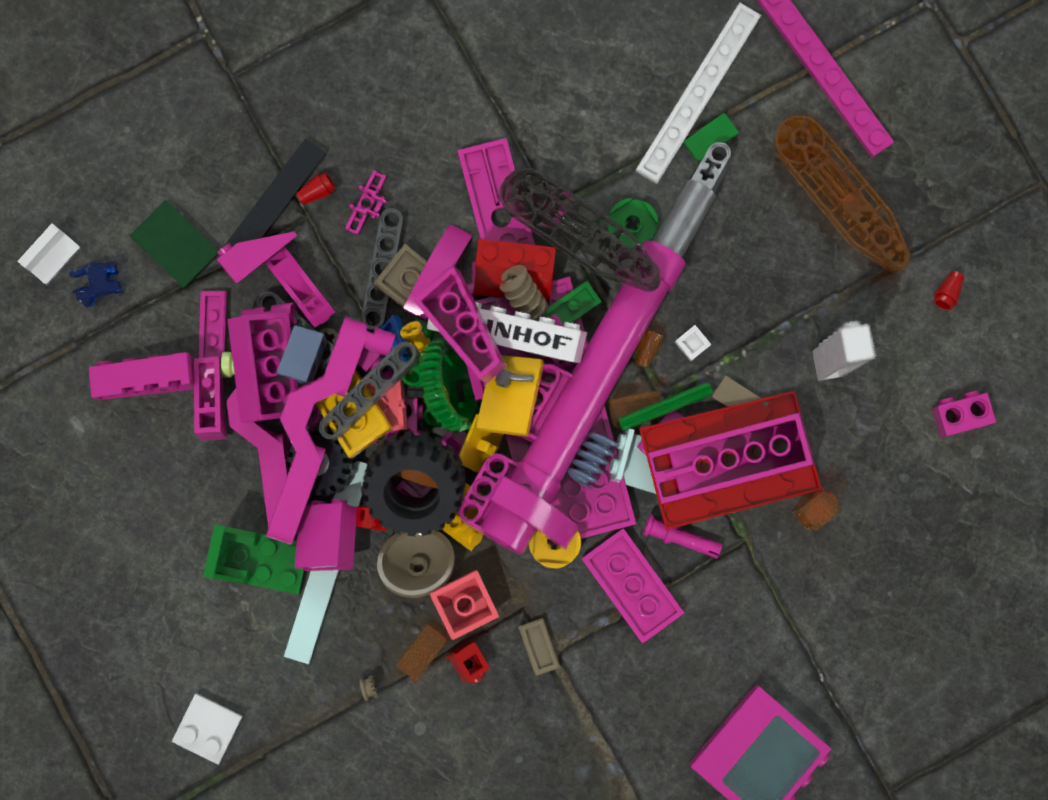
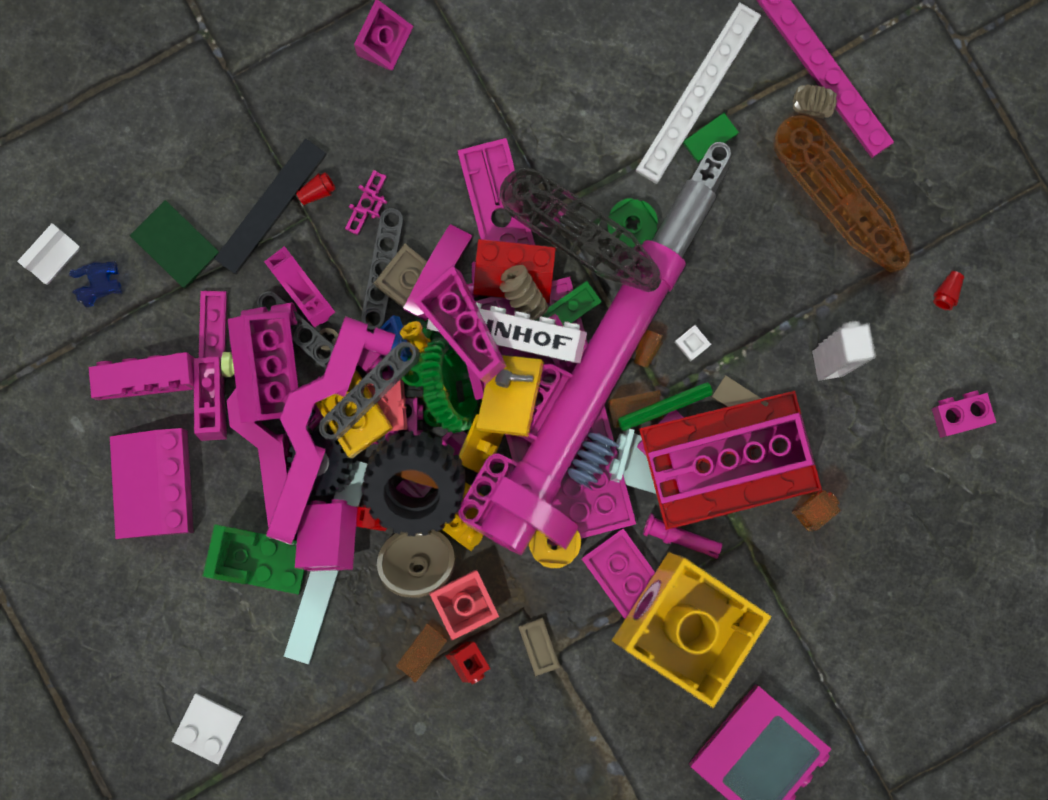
(151, 483): none -> dark pink slope
(248, 255): dark pink slope -> none
(302, 355): sand blue panel -> none
(367, 688): dark tan bush -> none
(382, 36): none -> dark pink slope
(691, 628): none -> yellow brick
(814, 101): none -> dark tan gear

